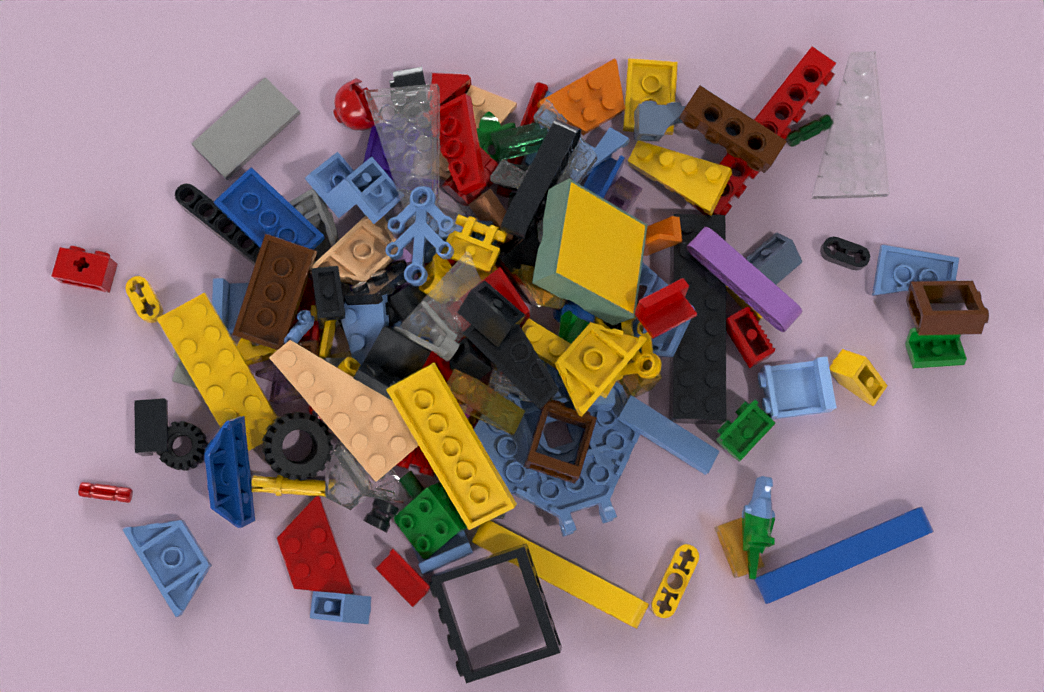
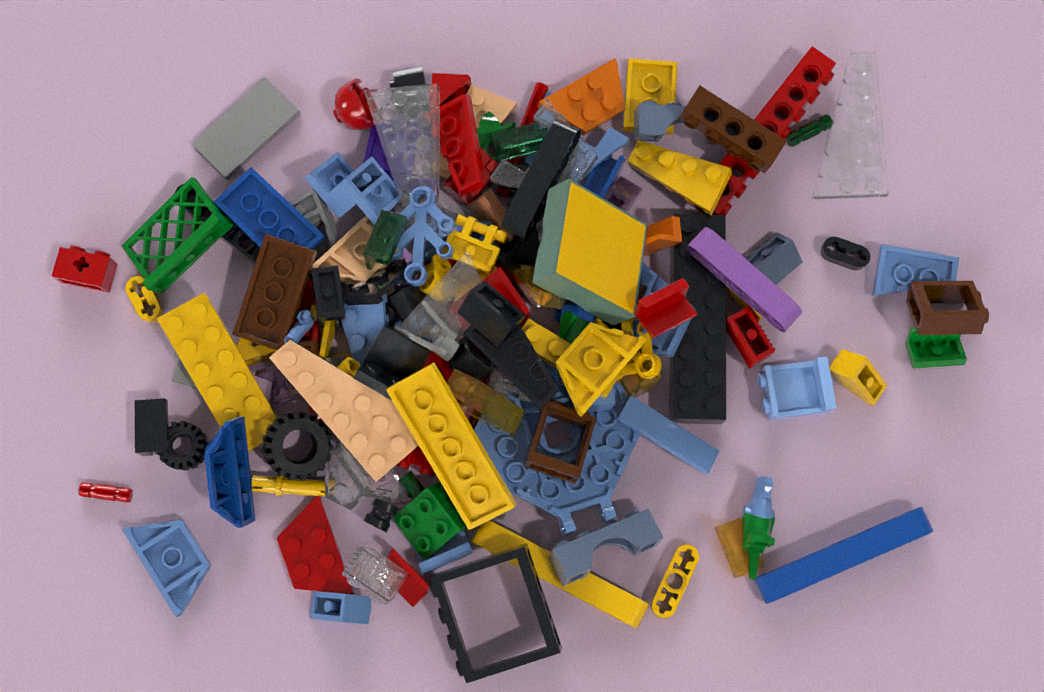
(184, 253): none -> green fence
(228, 300): medium blue panel -> none
(374, 574): none -> clear brick
(384, 238): none -> clear green panel
(634, 533): none -> sand blue arch
(745, 430): green bracket -> none

